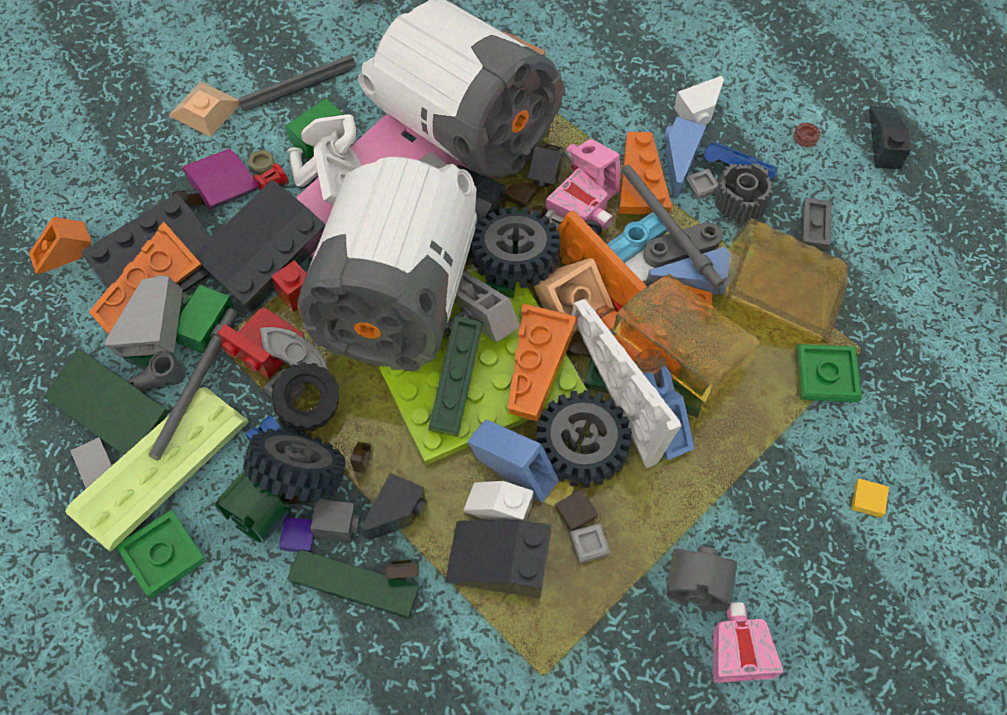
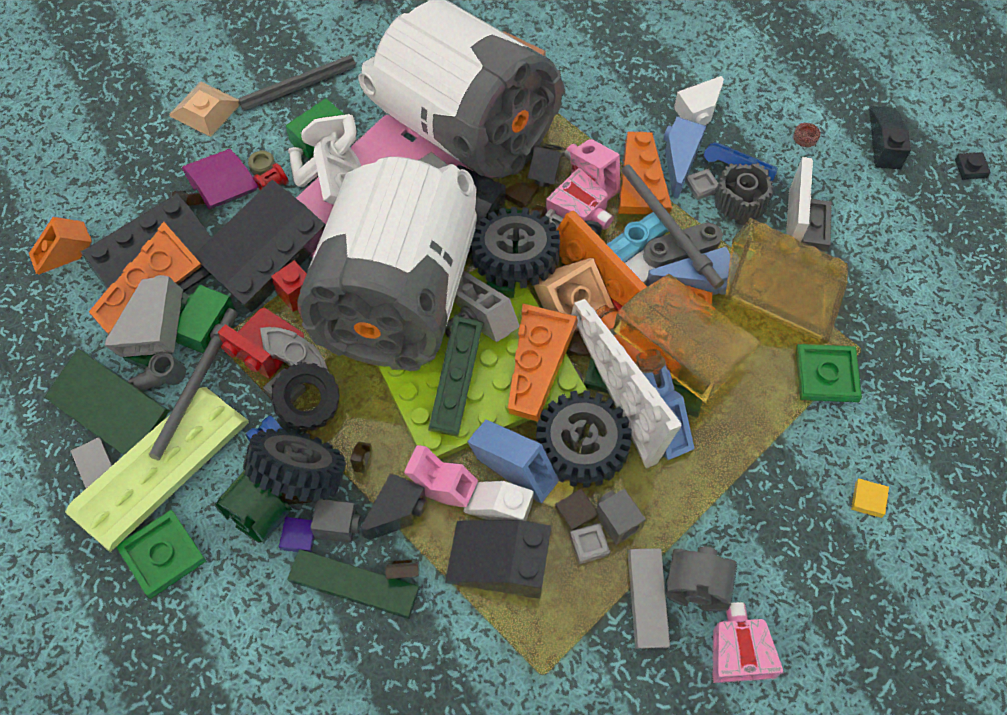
(442, 481): none -> bright pink brick
(619, 515): none -> dark grey brick
(648, 599): none -> light grey tile
(800, 200): none -> white tile
(972, 165): none -> black plate

